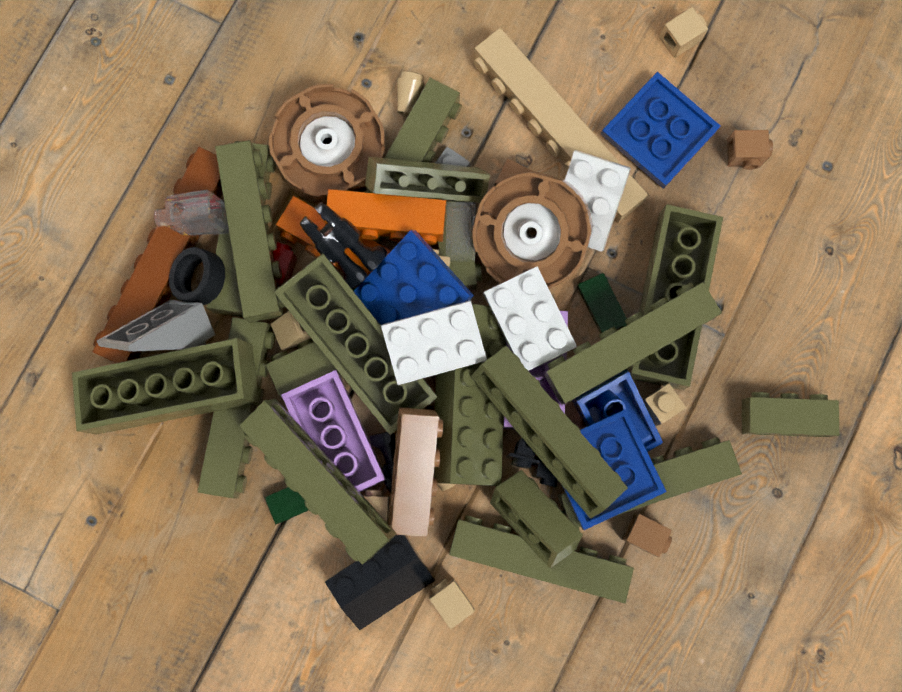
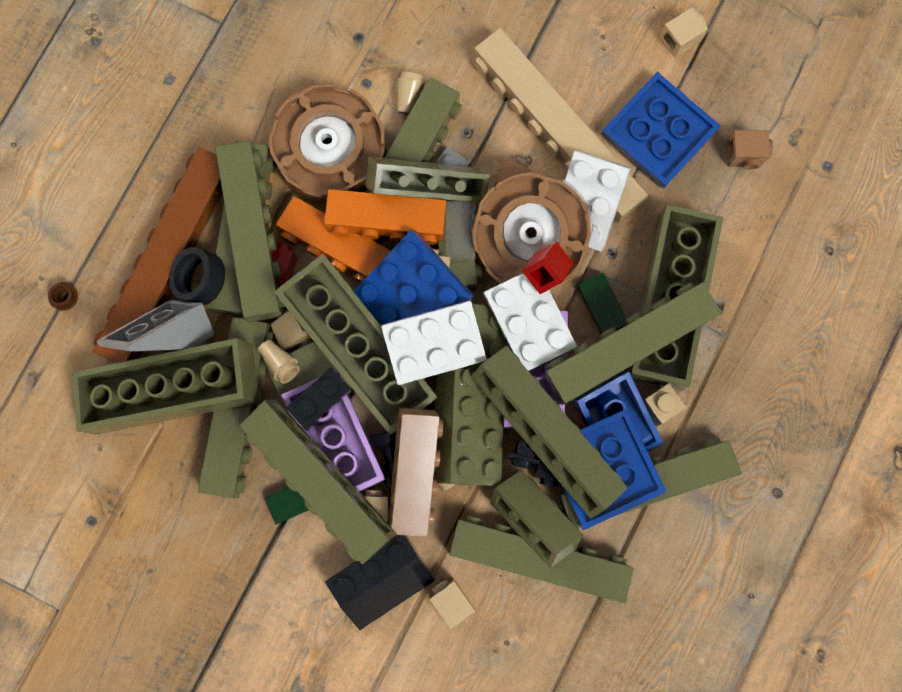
(55, 293): none -> reddish brown plate
(193, 214): clear torso -> none
(280, 363): none -> tan cone
(318, 399): none -> black plate
(338, 236): black piece -> none
(548, 267): none -> red brick
(647, 535): medium nougat brick -> none
(790, 415): olive brick -> none

